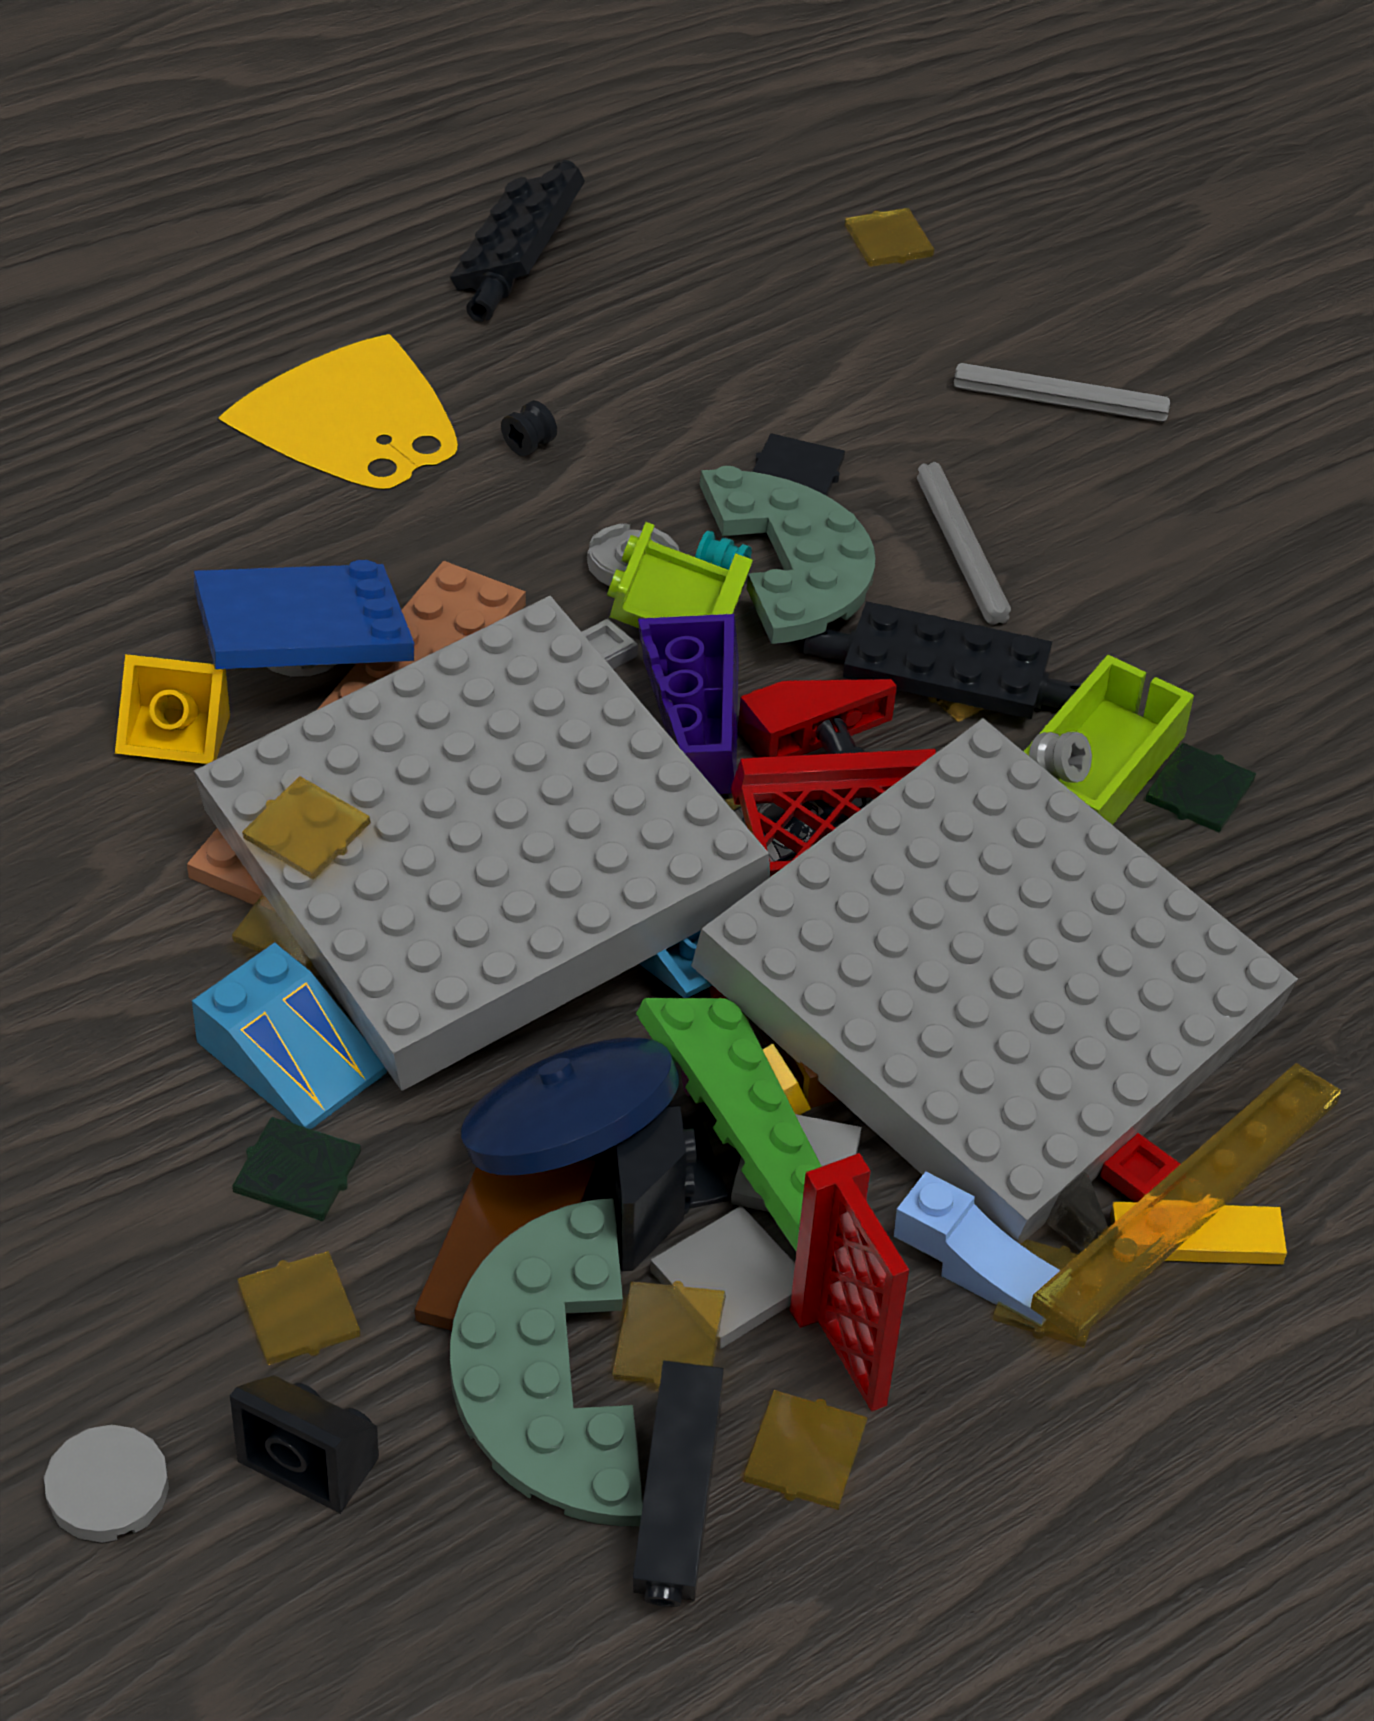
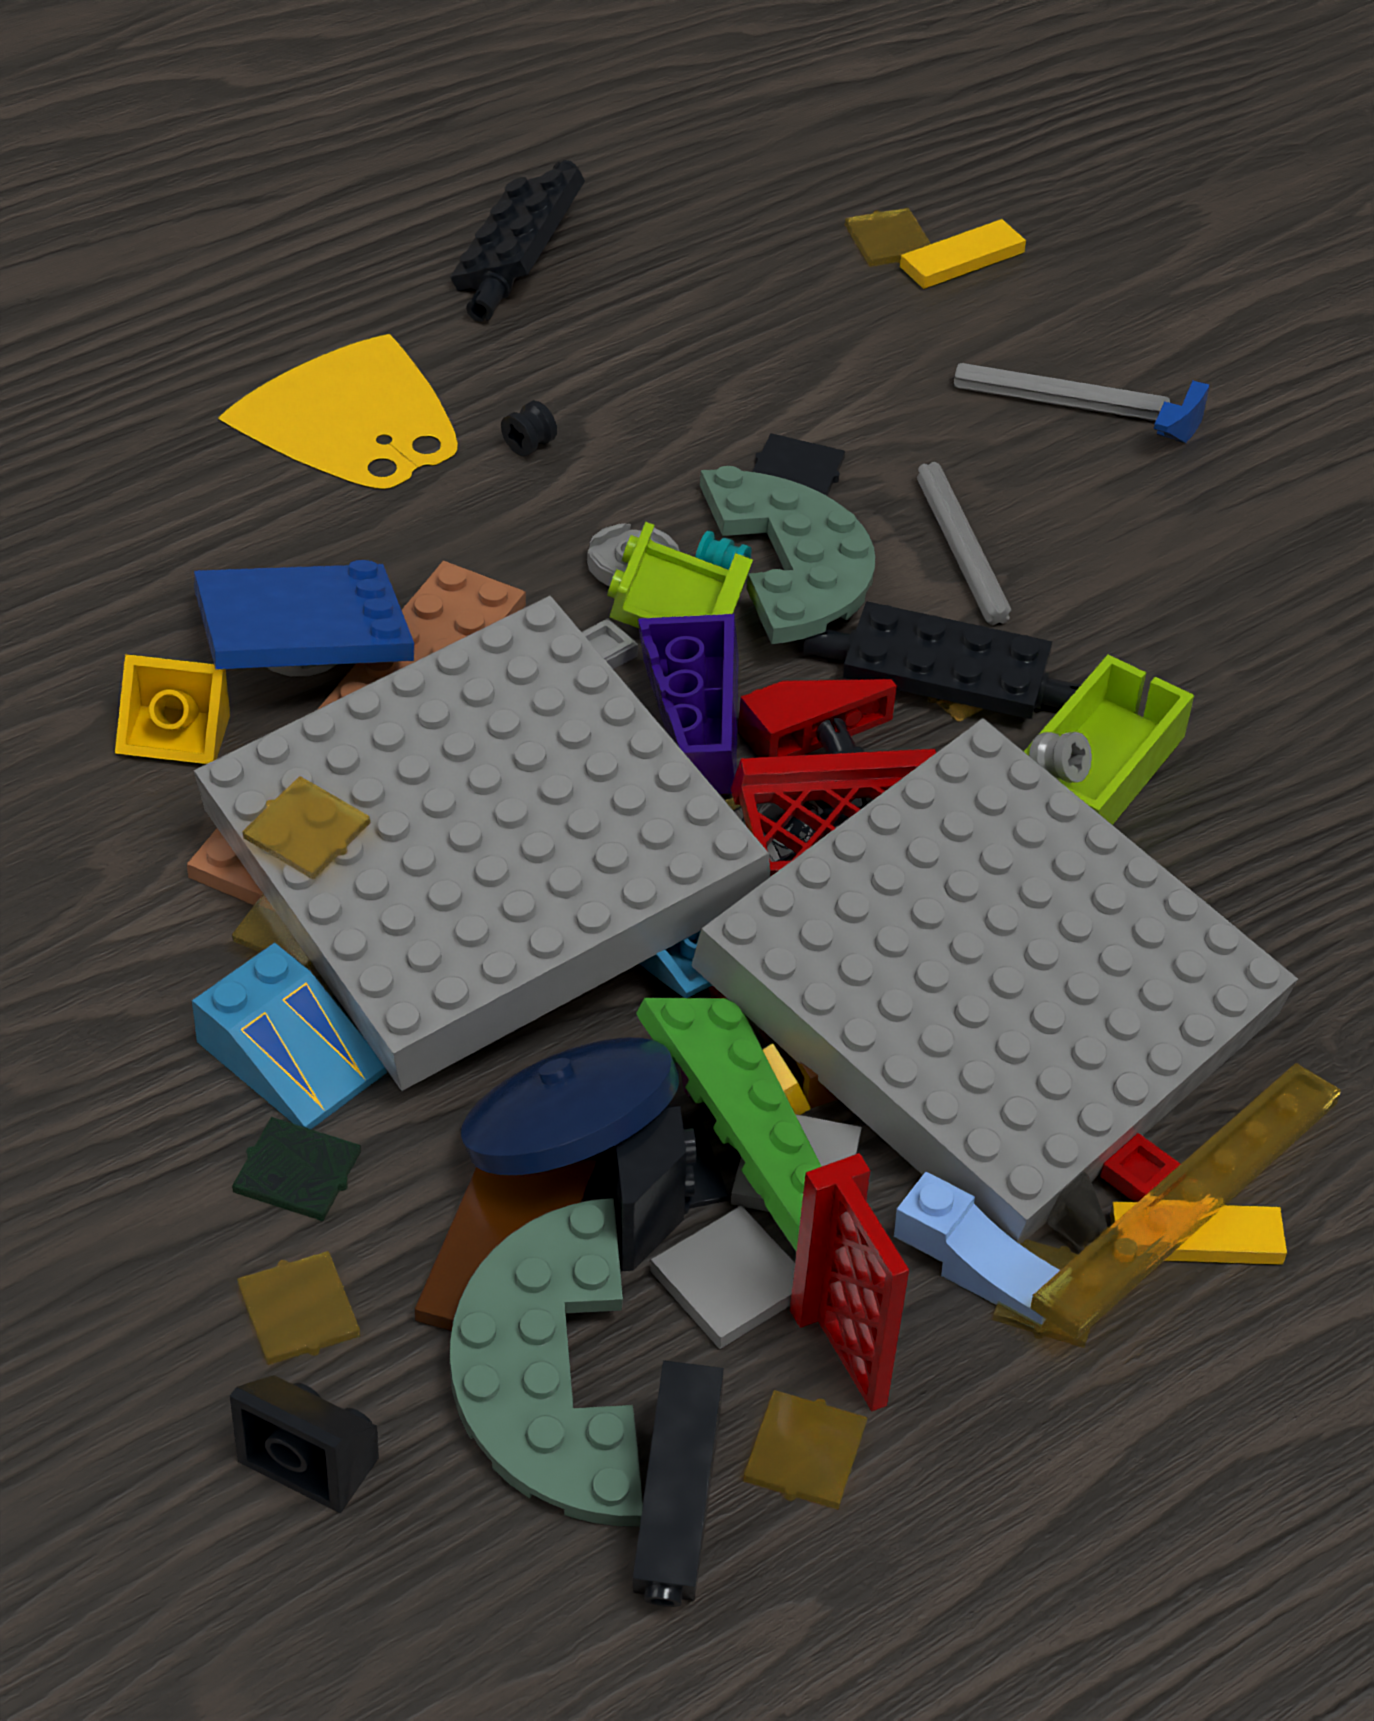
(106, 1483): light grey tile -> none
(669, 1326): clear yellow piece -> none
(962, 253): none -> yellow tile
(1182, 421): none -> blue slope
(1200, 787): clear green piece -> none

